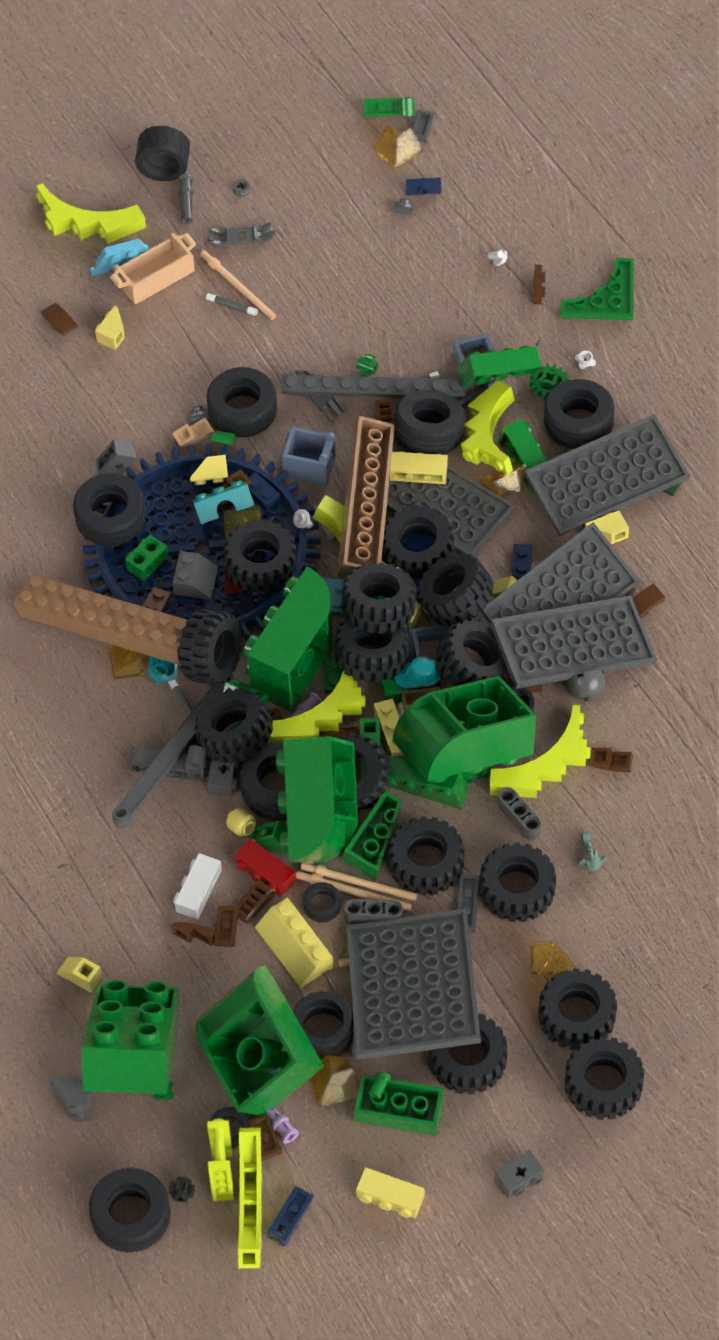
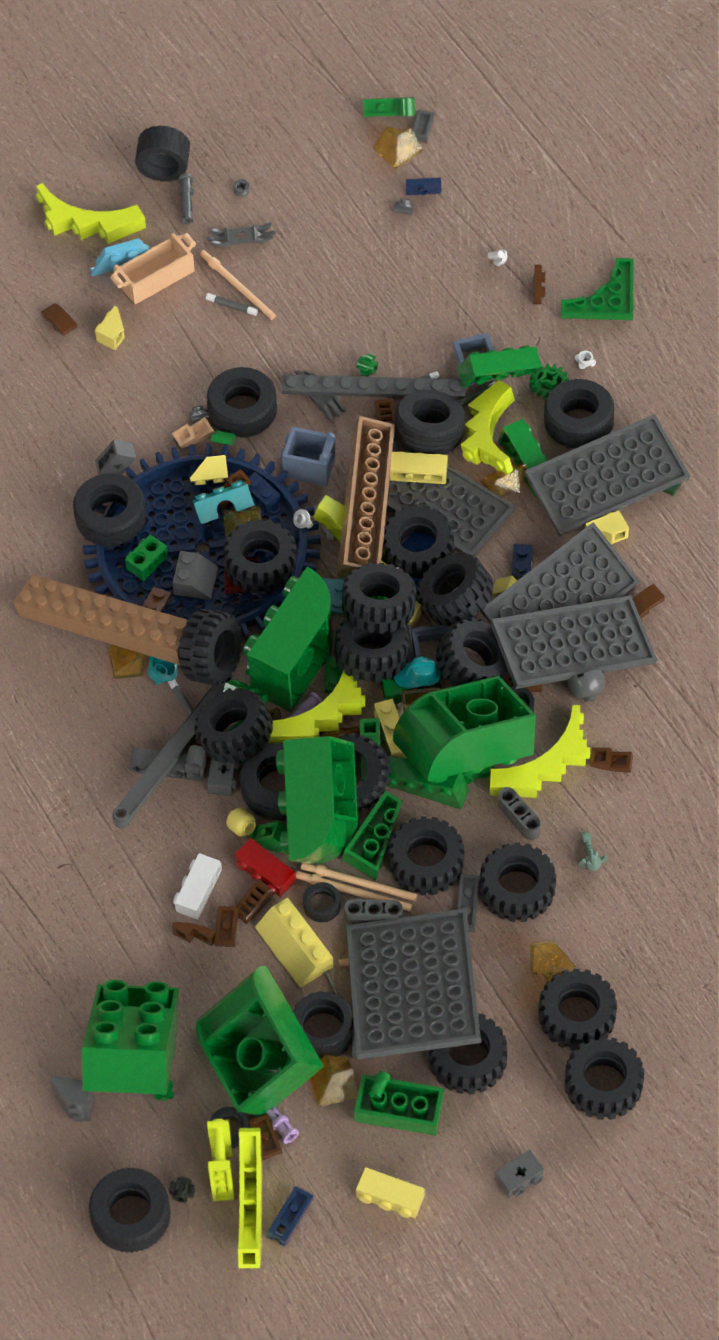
(81, 972): light yellow slope -> none

